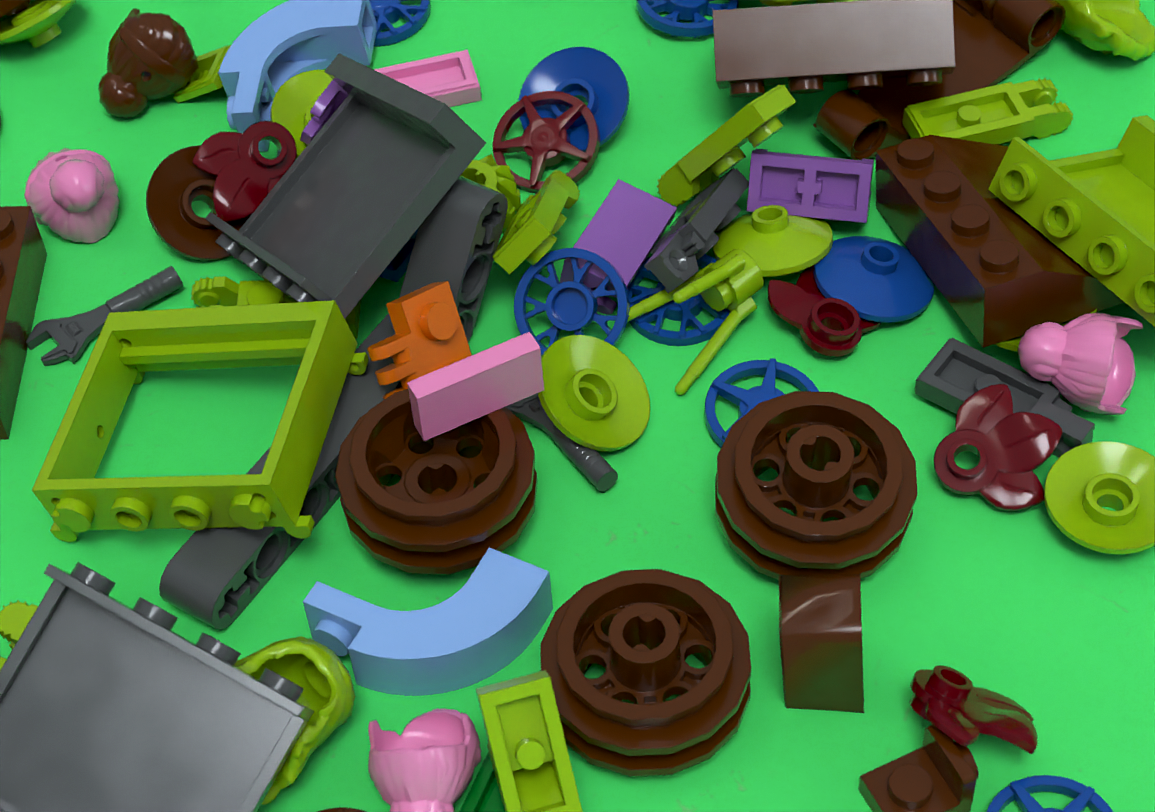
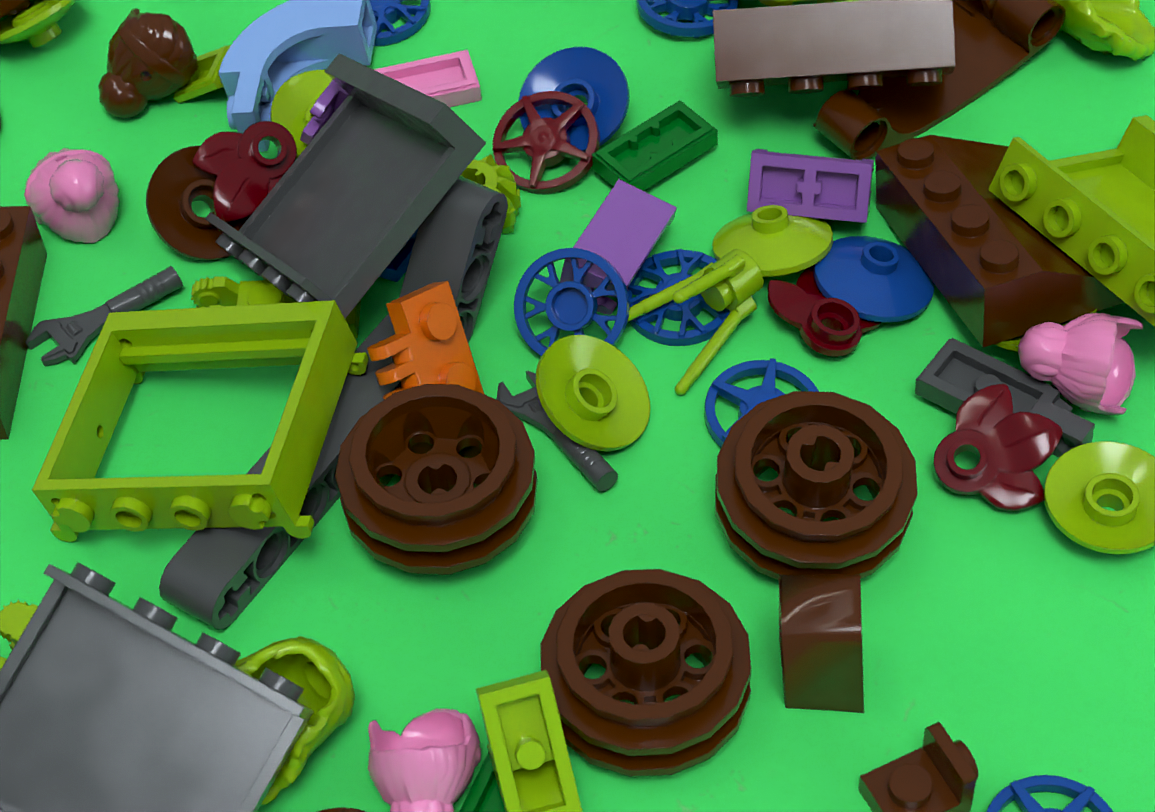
(442, 644): light blue arch -> none
(476, 386): bright pink tile -> none
(536, 222): lime hinge -> none
(656, 147): none -> green plate
(694, 230): dark grey hinge -> none
(722, 148): lime hinge -> none
(965, 711): dark red plate -> none
(992, 113): lime hinge -> none

